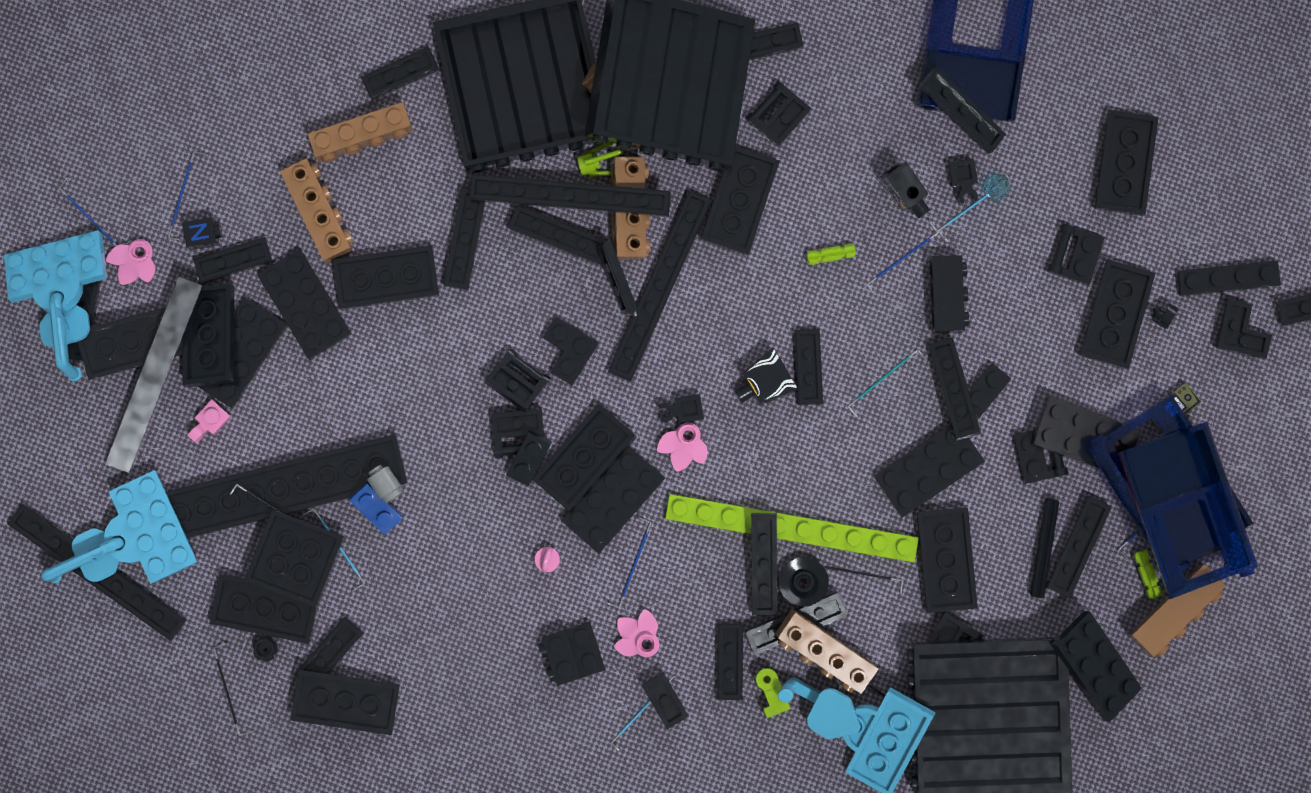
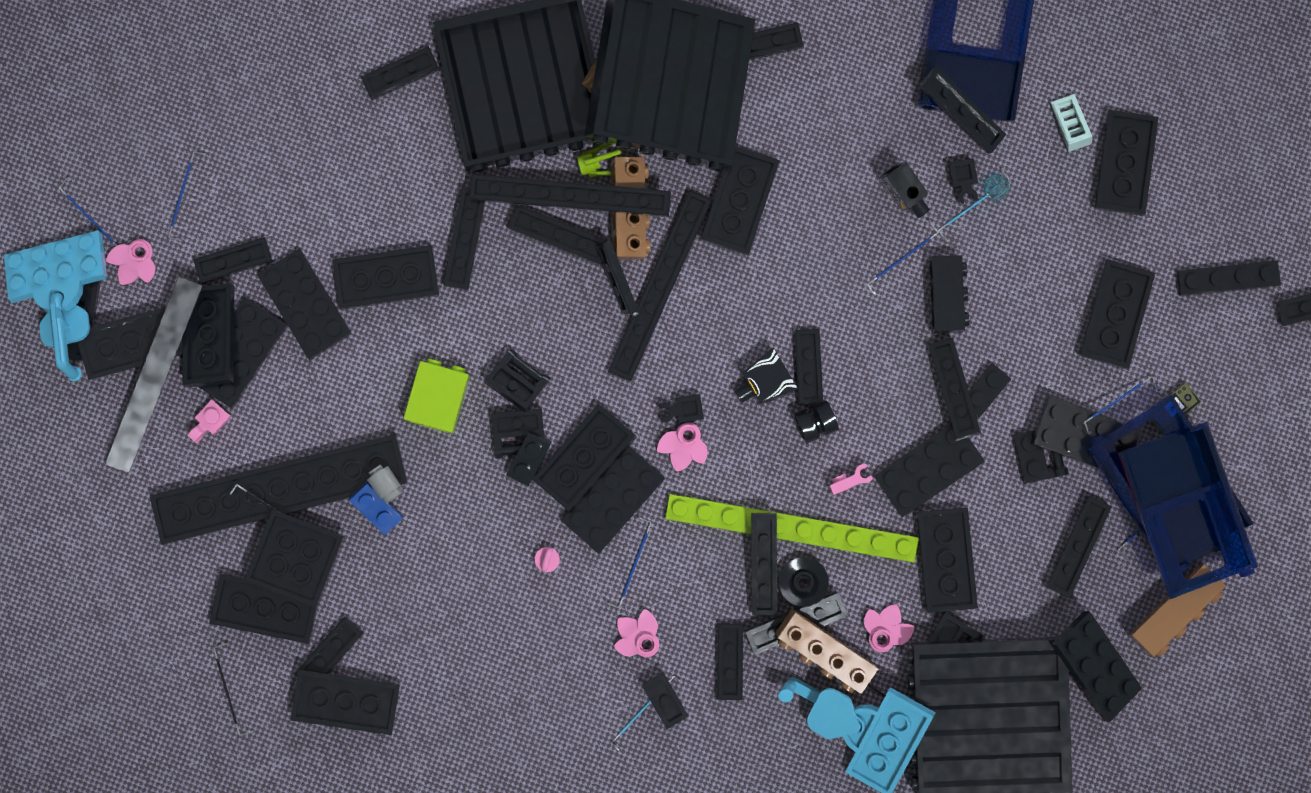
(116, 586): black tile -> none
(149, 533): medium azure plate -> none
(202, 233): black brick -> none
(258, 647): black plate -> none
(316, 210): medium nougat brick -> none
(341, 549): piece -> none
(360, 132): medium nougat brick -> none
(437, 396): none -> lime brick
(572, 654): black plate -> none
(576, 350): black plate -> none
(769, 682): lime leg -> none
(784, 119): black plate -> none
(816, 421): none -> black wheel
(831, 254): lime axle -> none
(843, 483): none -> bright pink plate
(867, 574): black piece -> none
(882, 378): teal piece -> none
(889, 625): none -> bright pink plate
(1044, 548): black axle -> none
(1079, 141): none -> light aqua slope
(1083, 257): black plate -> none
(1117, 400): none -> blue piece
(1148, 574): lime axle -> none
(1165, 315): black tile -> none
(1236, 336): black plate -> none

